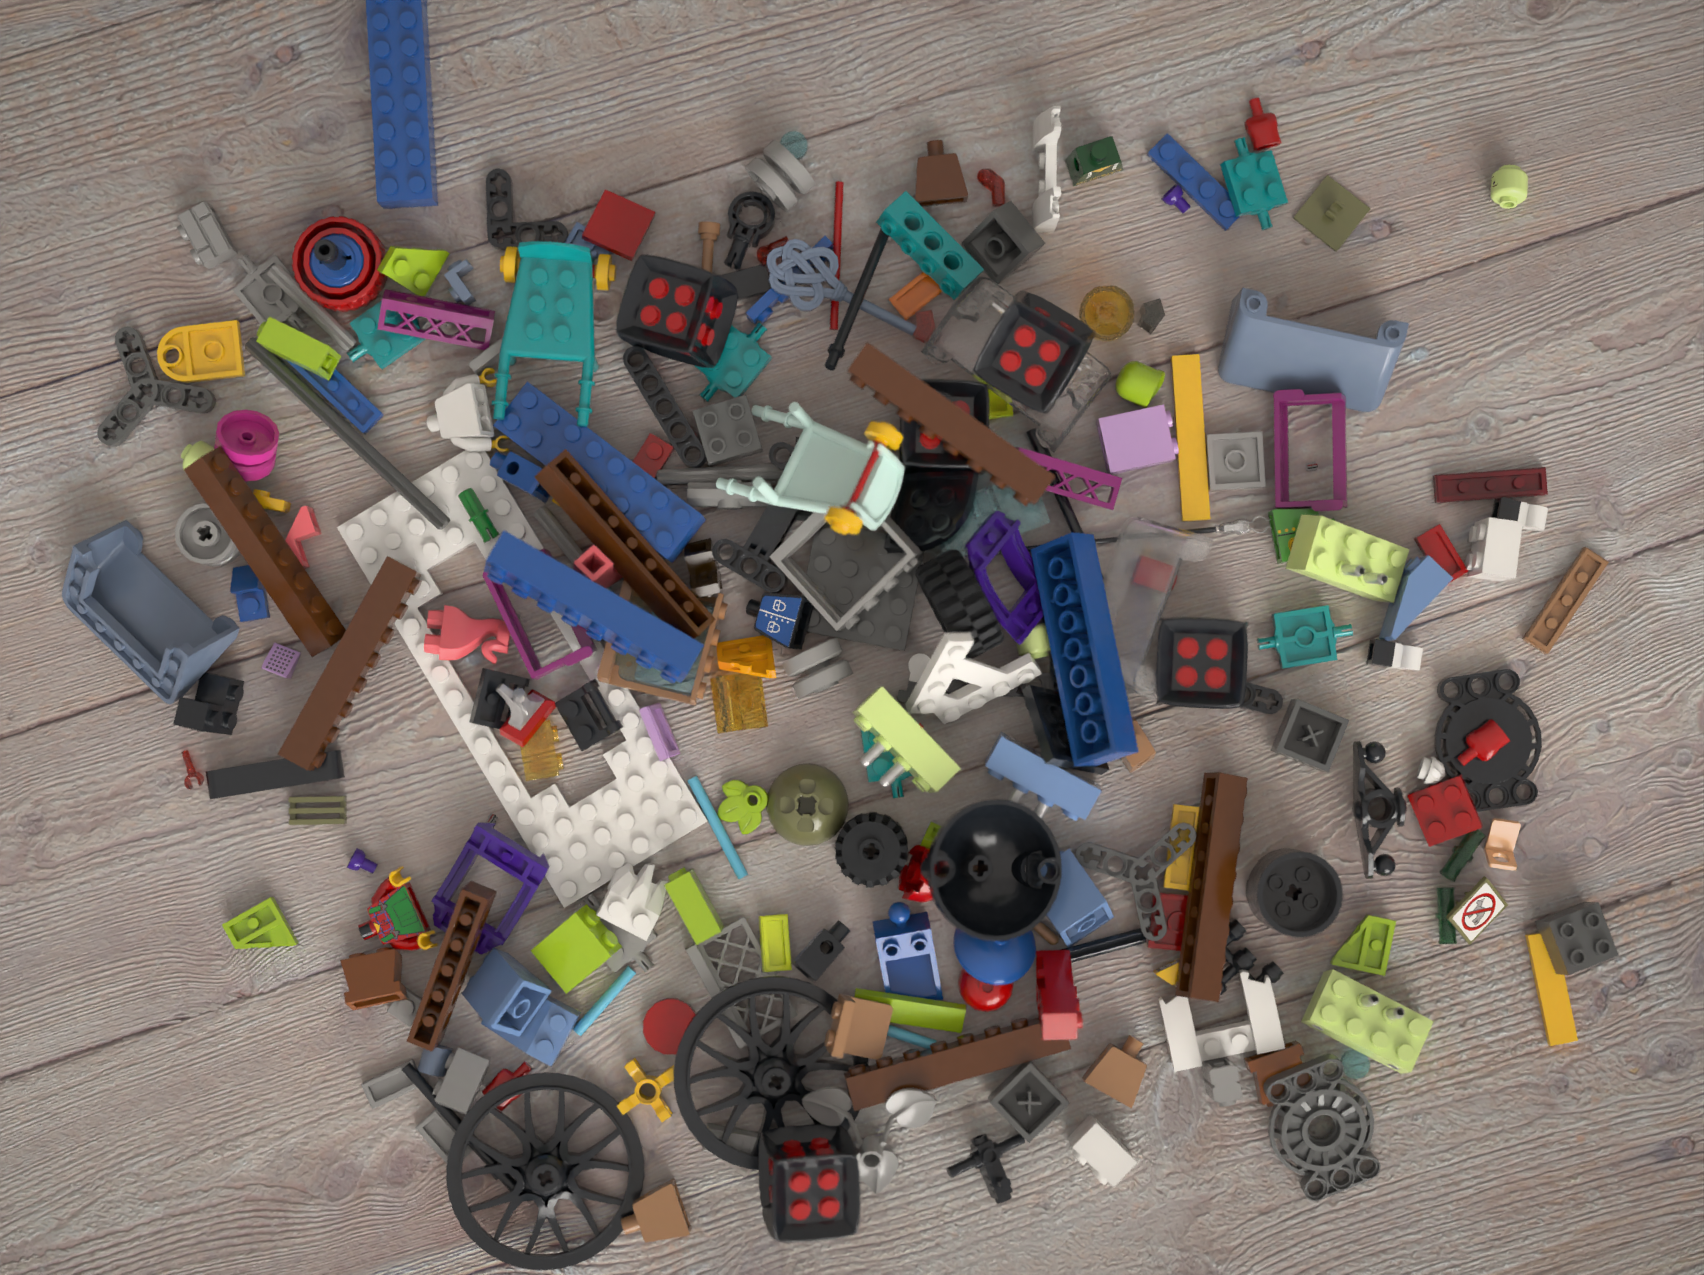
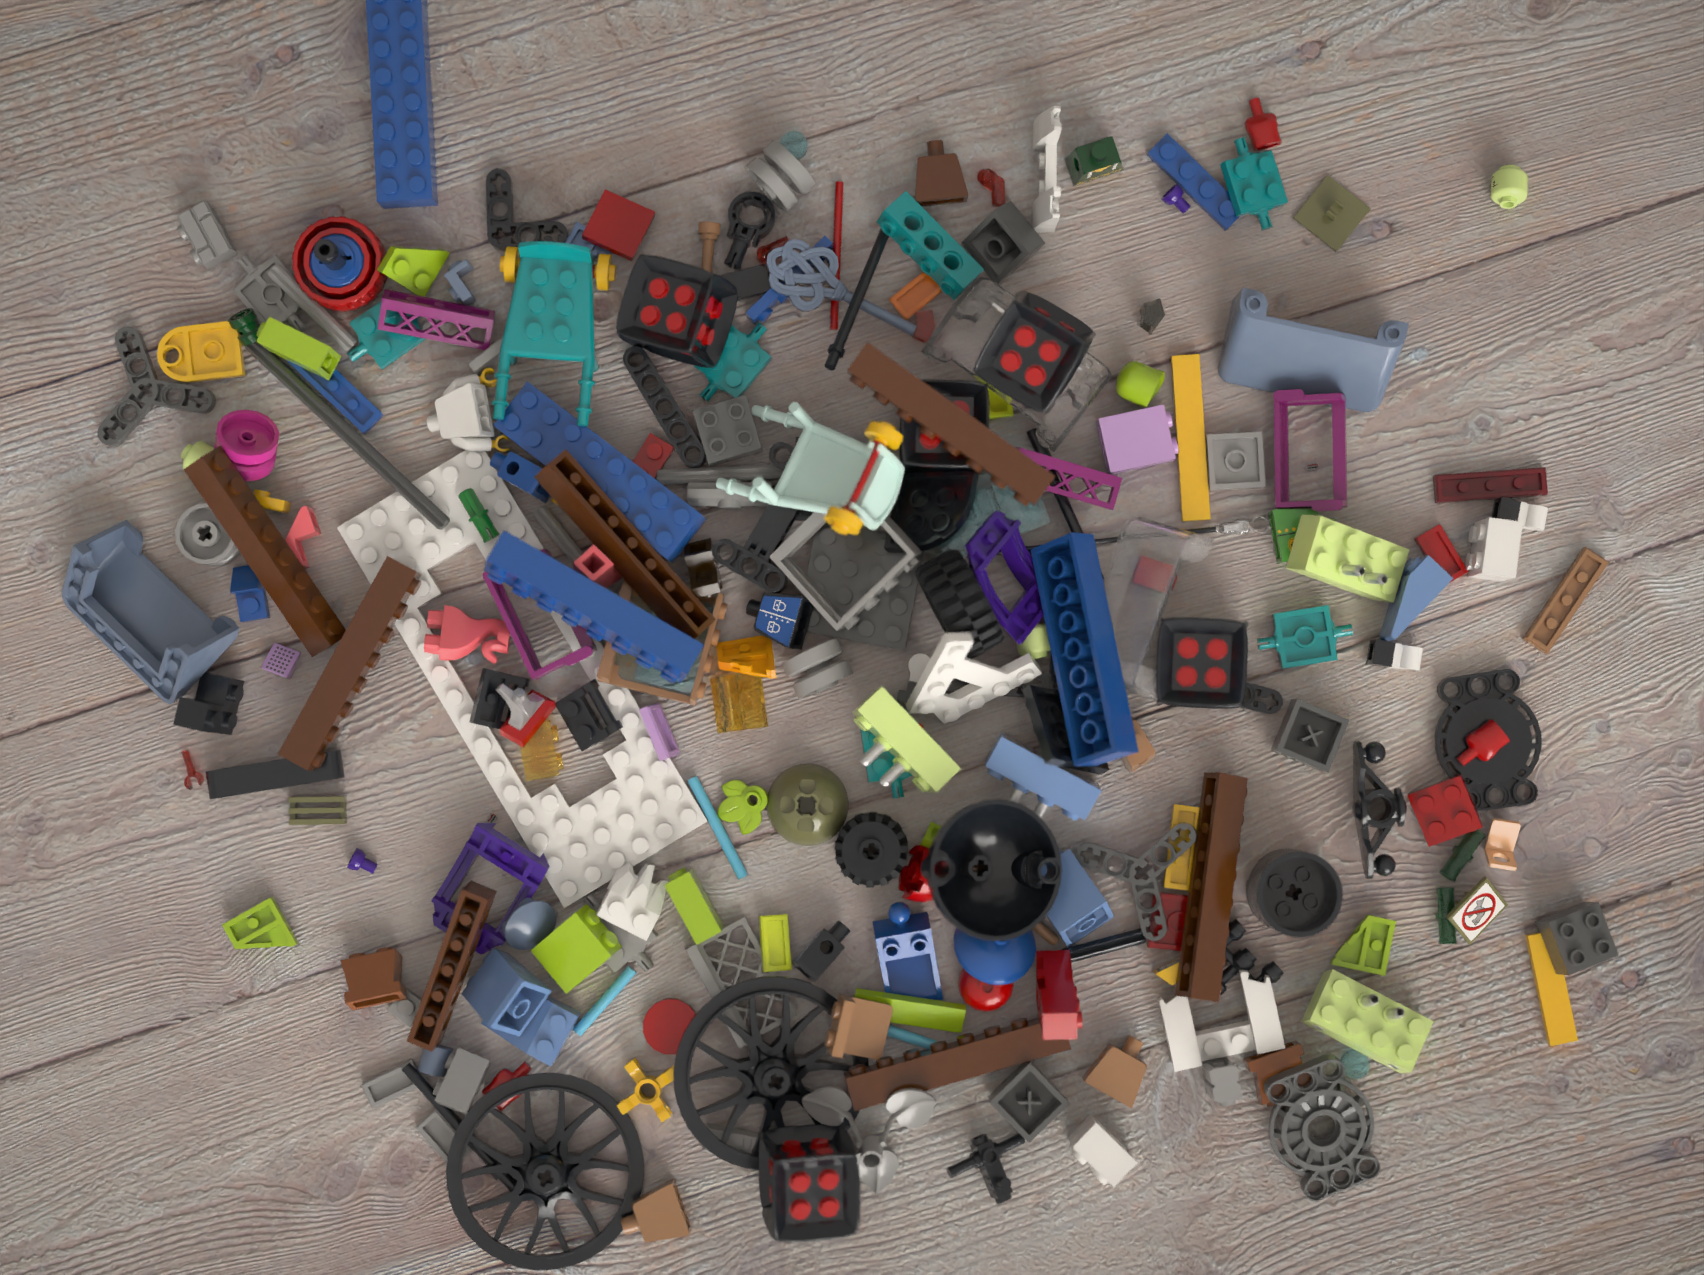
(245, 324): none -> dark green wheel
(397, 916): torso -> none
(529, 924): none -> sand blue dish
(1107, 312): clear yellow cylinder -> none
(1431, 770): white plate -> none

